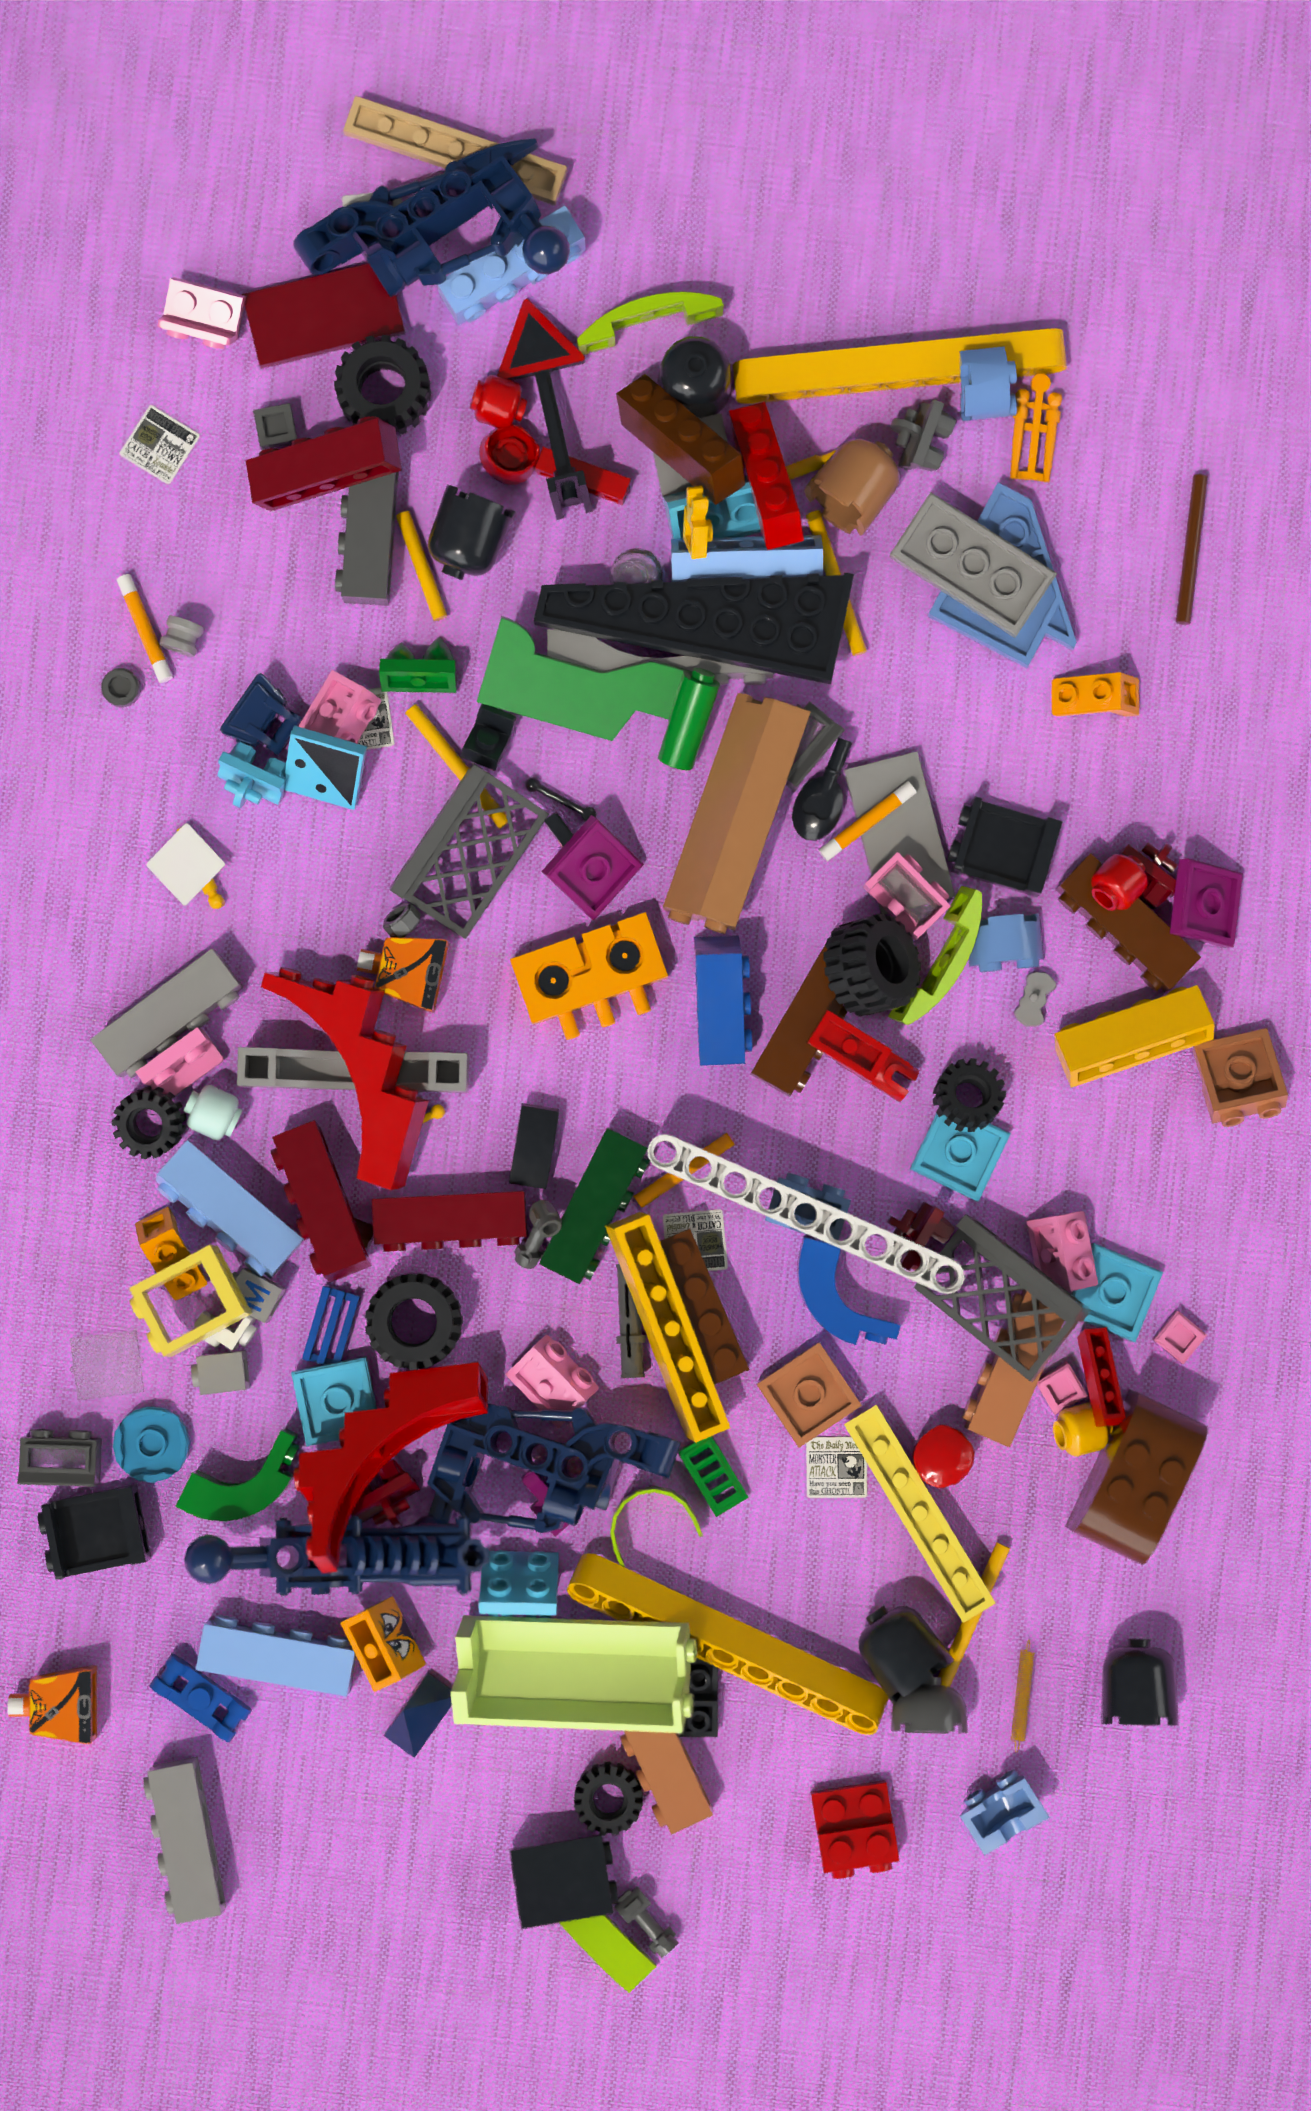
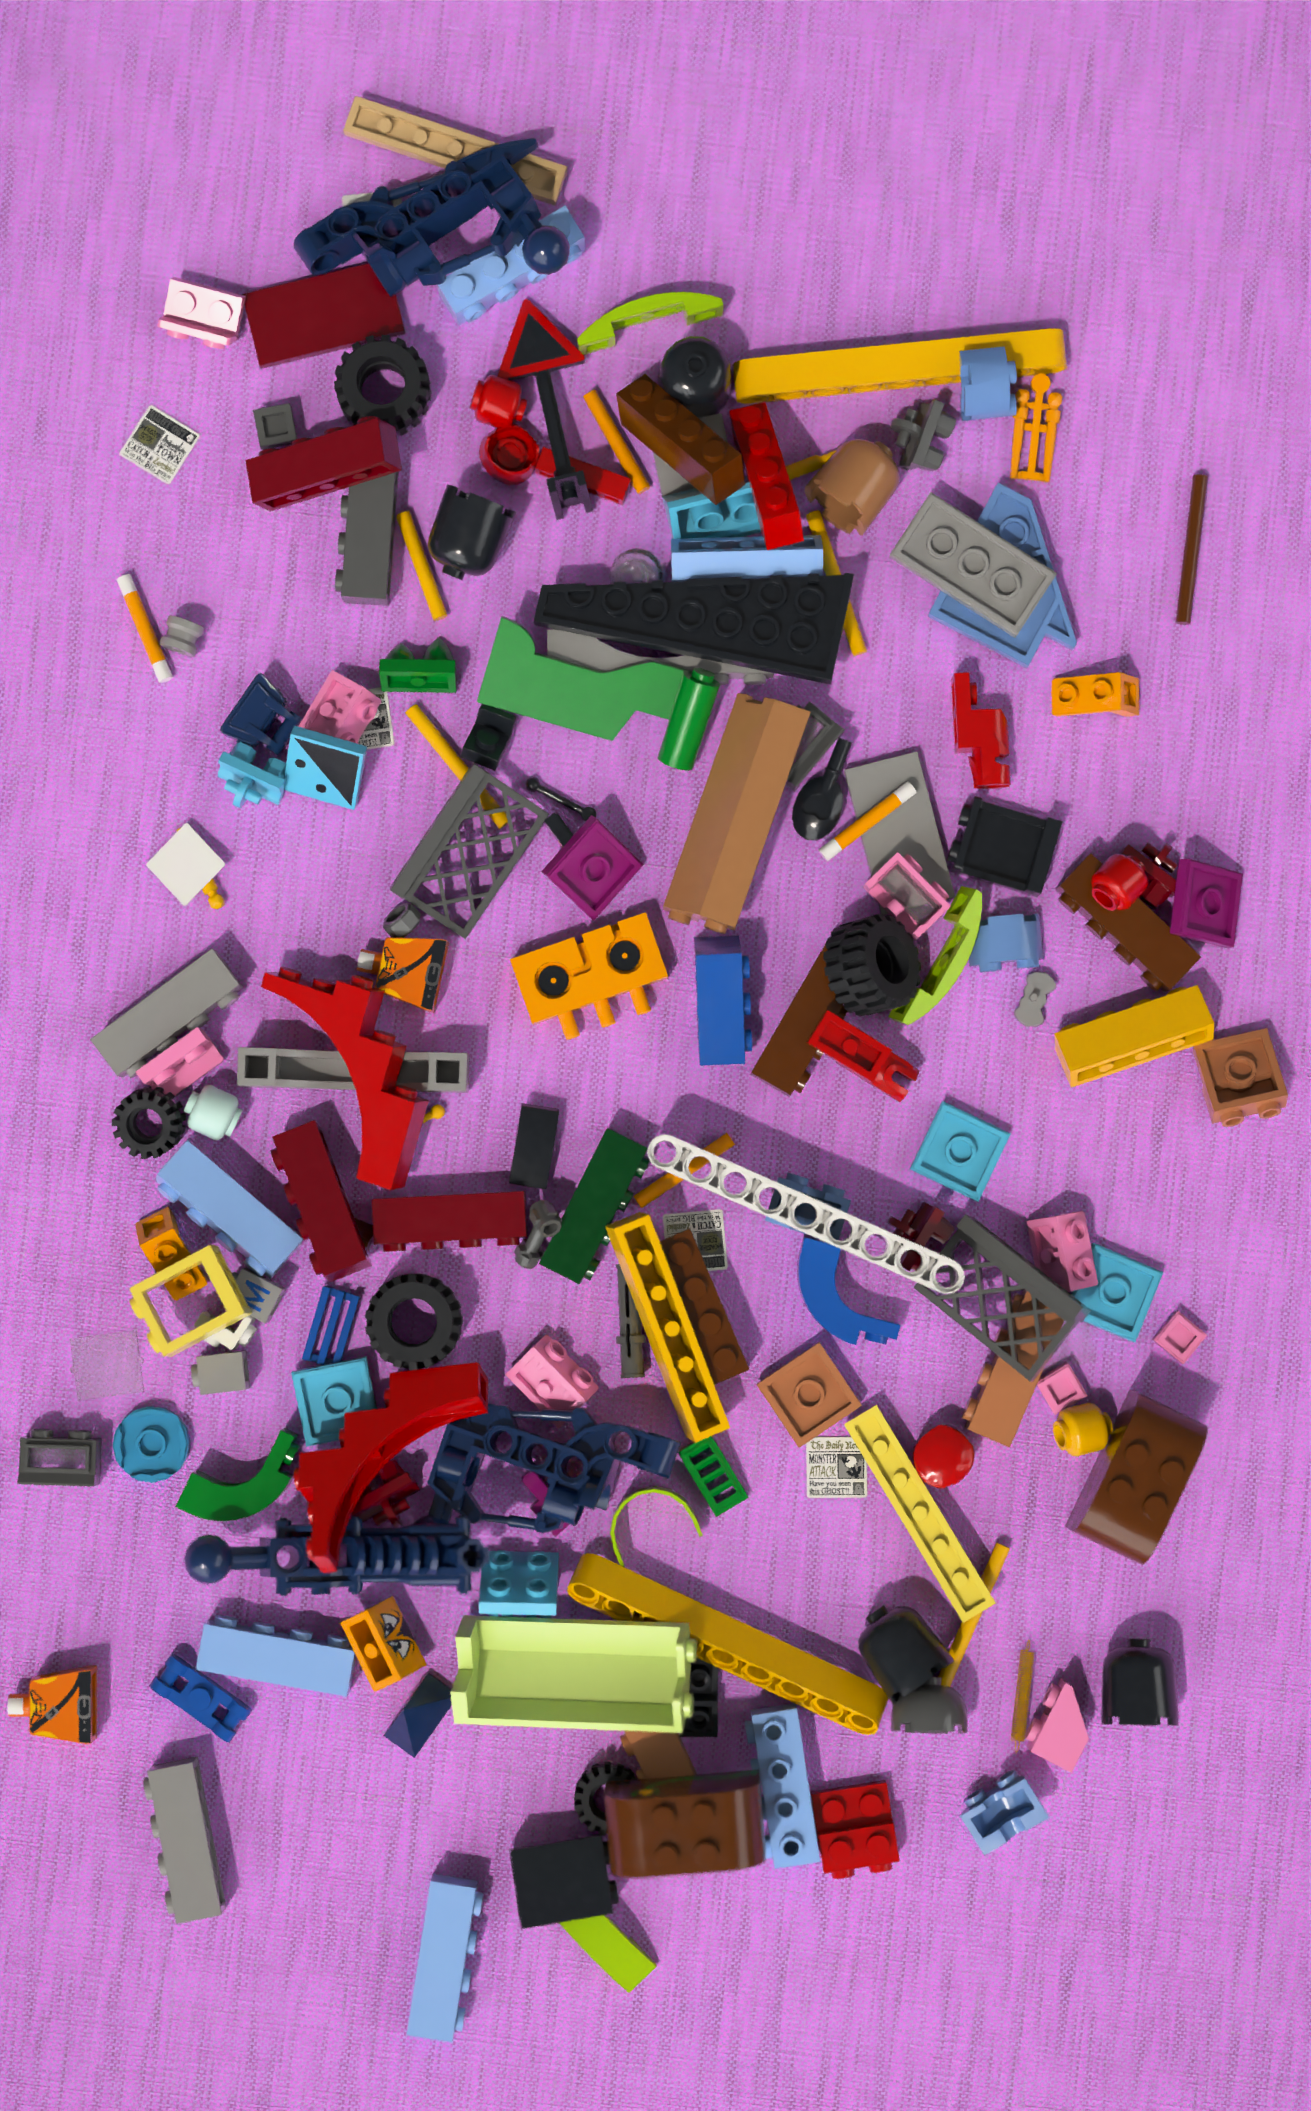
(94, 1532): black panel -> none
(120, 687): dark grey tile -> none
(442, 1958): none -> light blue brick
(616, 441): none -> light orange bar
(632, 1907): dark grey bar -> none
(685, 1824): none -> reddish brown brick
(696, 528): yellow plate -> none
(784, 1785): none -> light blue brick
(980, 733): none -> red plate
(983, 1080): black tyre -> none
(1060, 1731): none -> bright pink slope
(1101, 1377): red piece -> none

